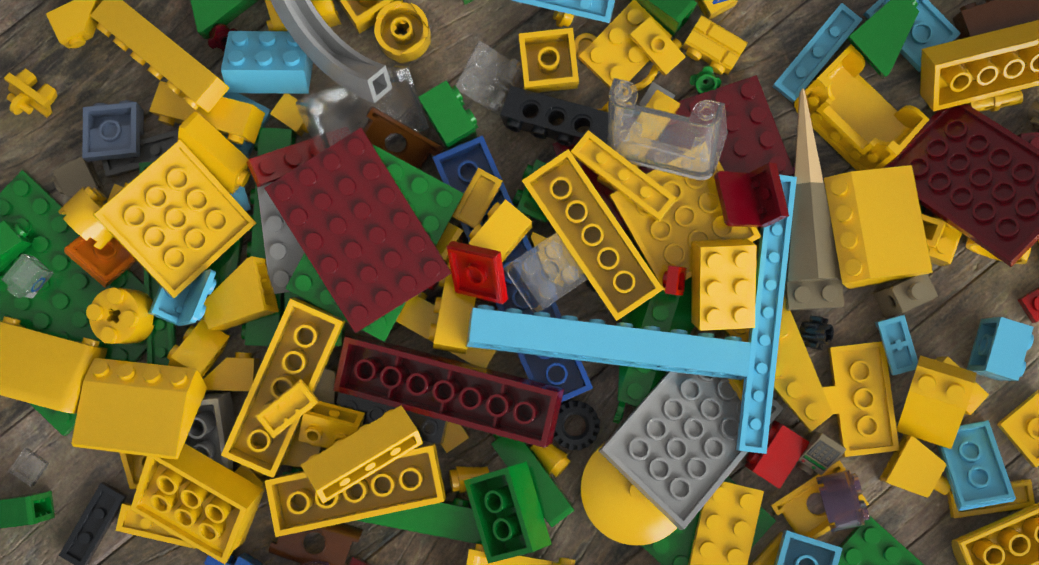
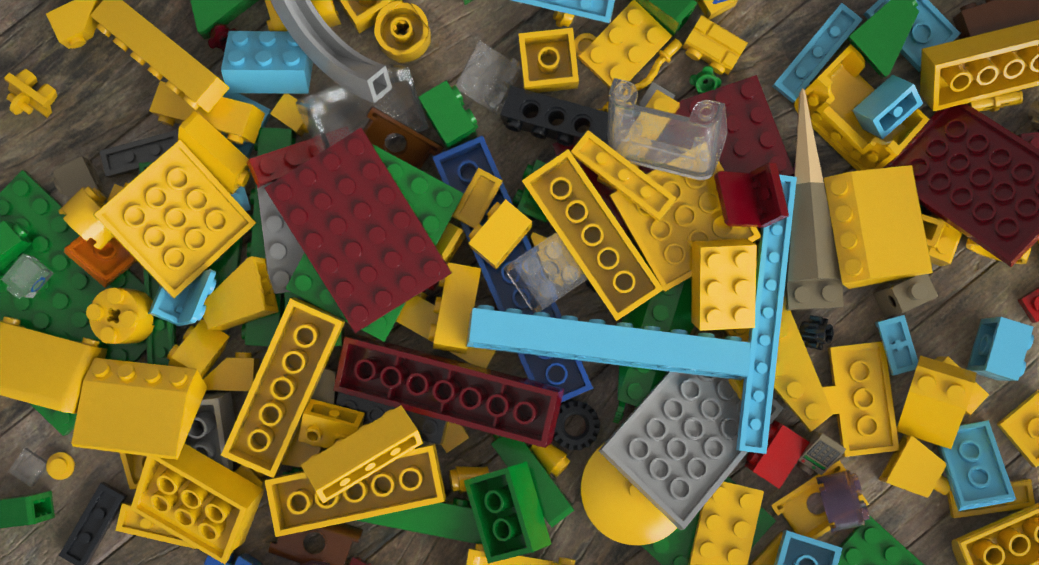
(60, 465): none -> yellow plate
(112, 131): sand blue plate -> none
(287, 408): yellow plate -> none
(477, 272): red tile -> none
(657, 46): yellow plate -> none
(674, 280): red plate -> none
(887, 106): none -> medium azure brick

